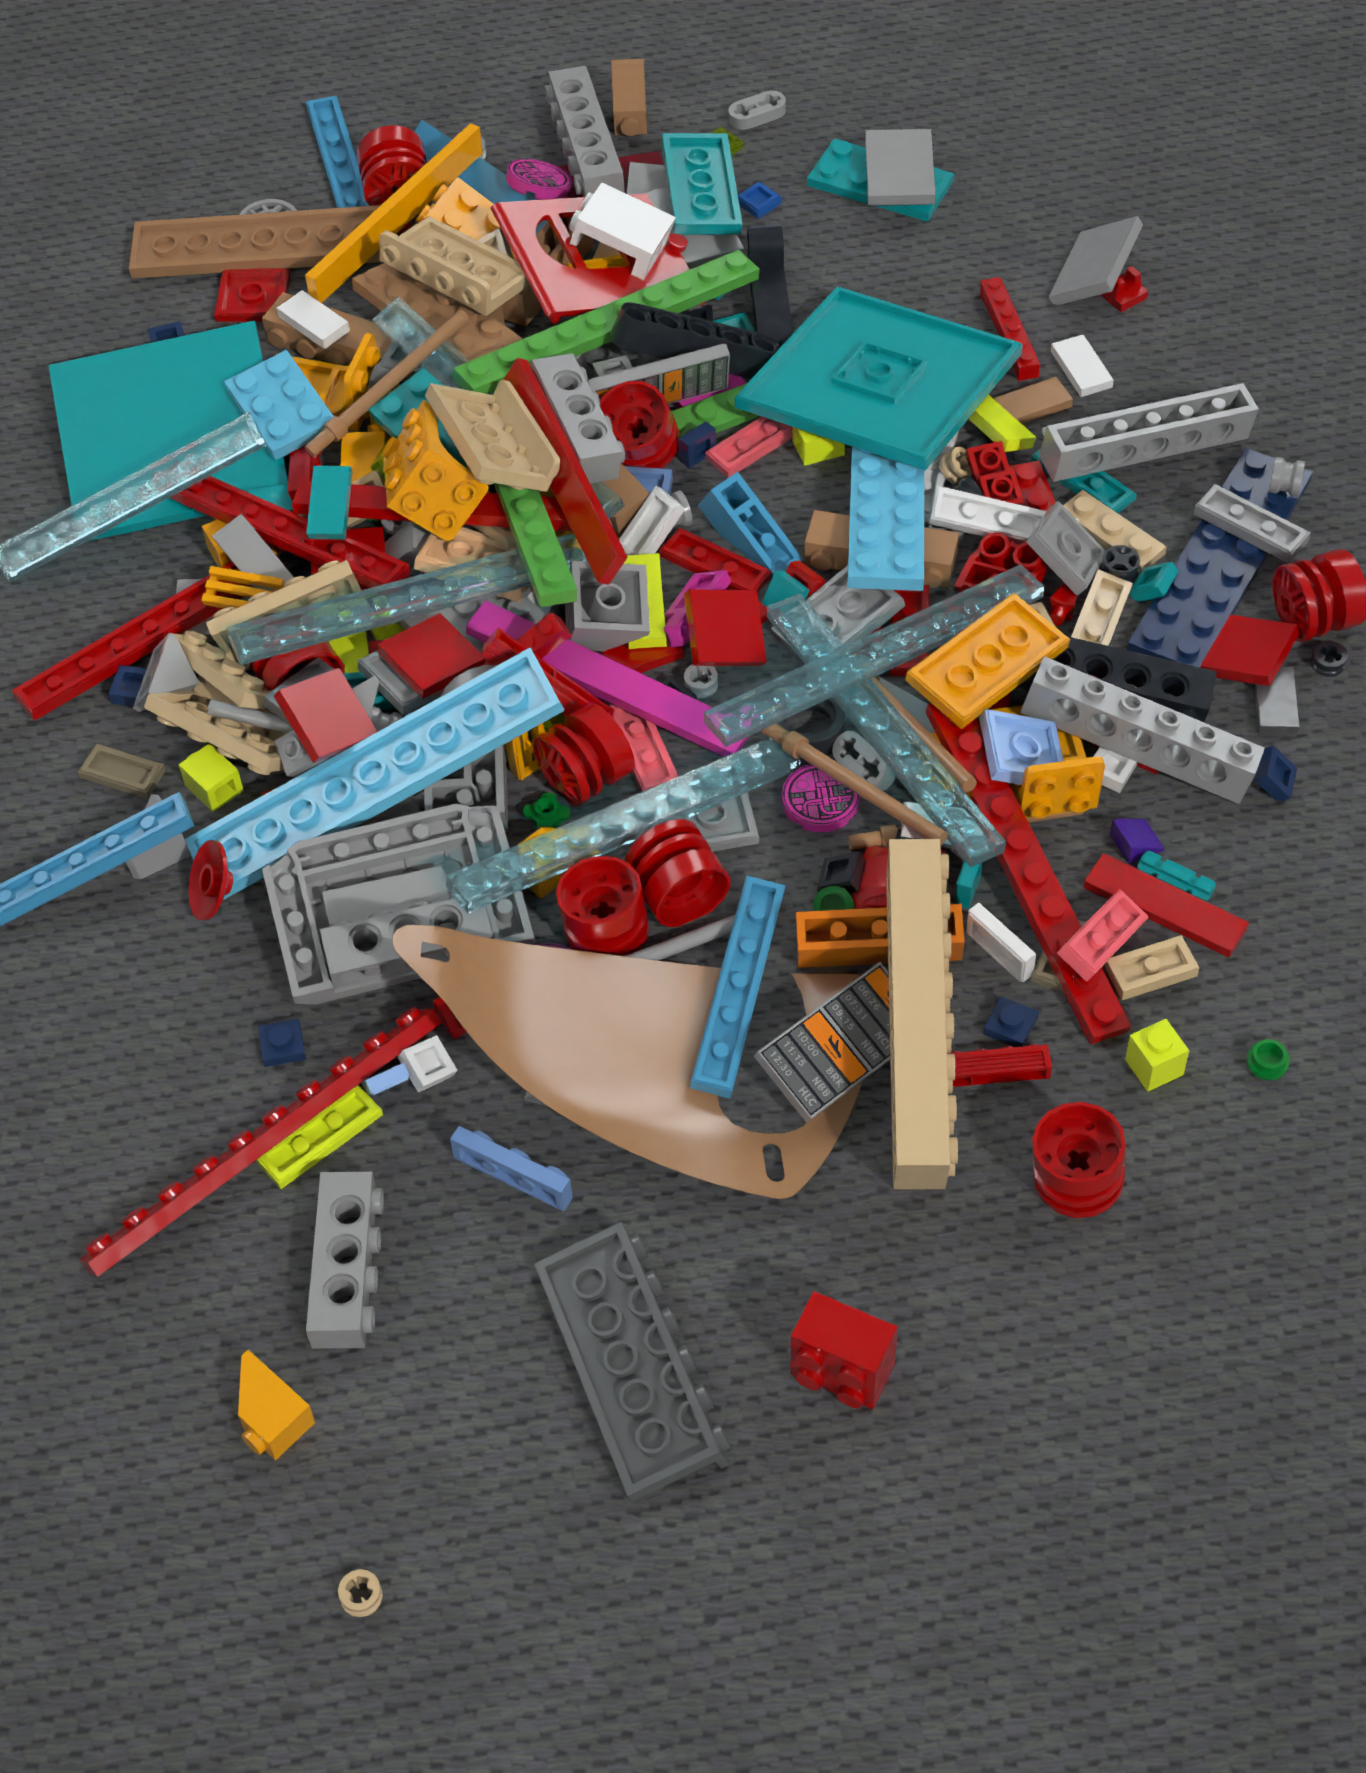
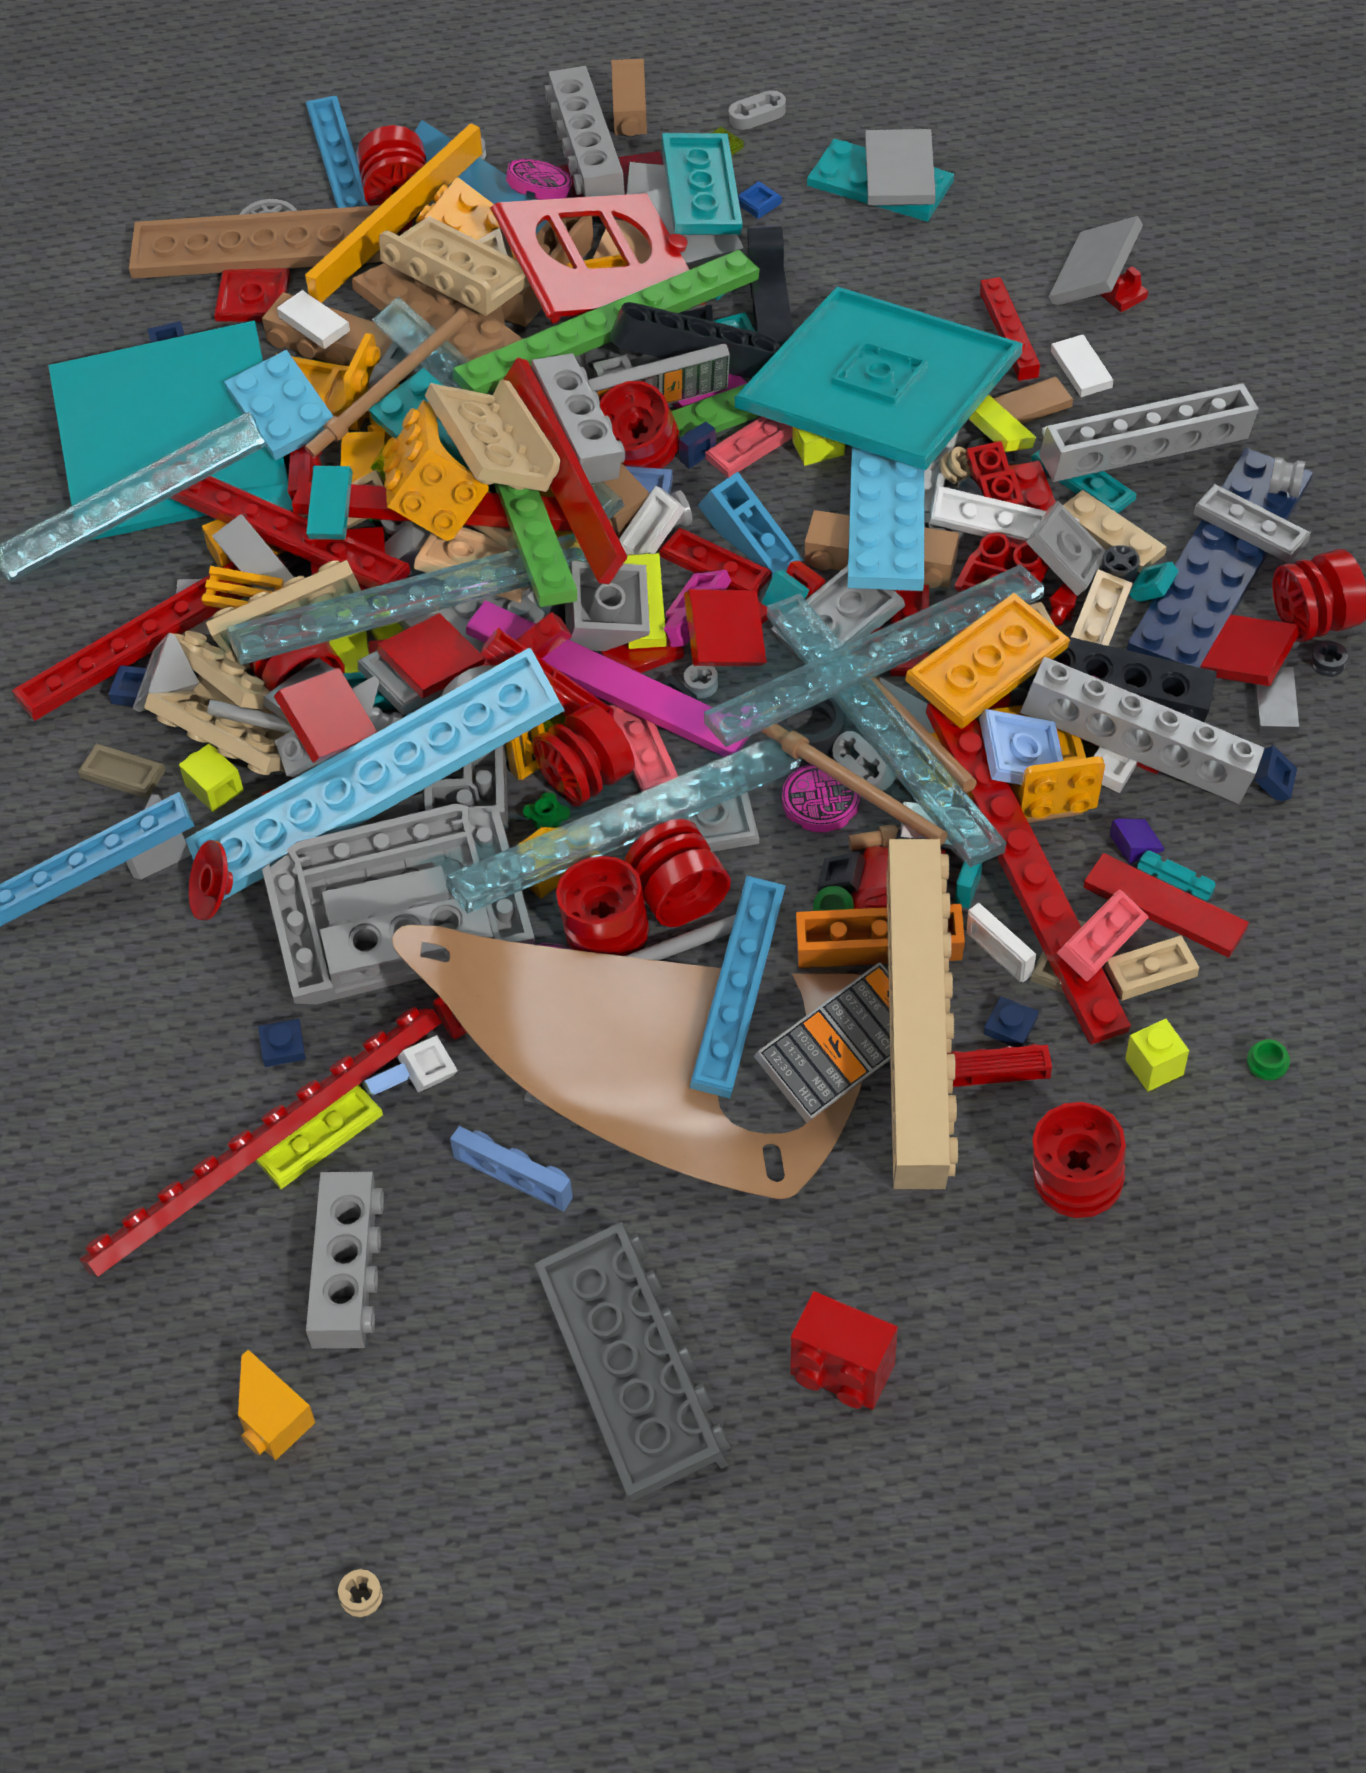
(624, 225): white panel -> none

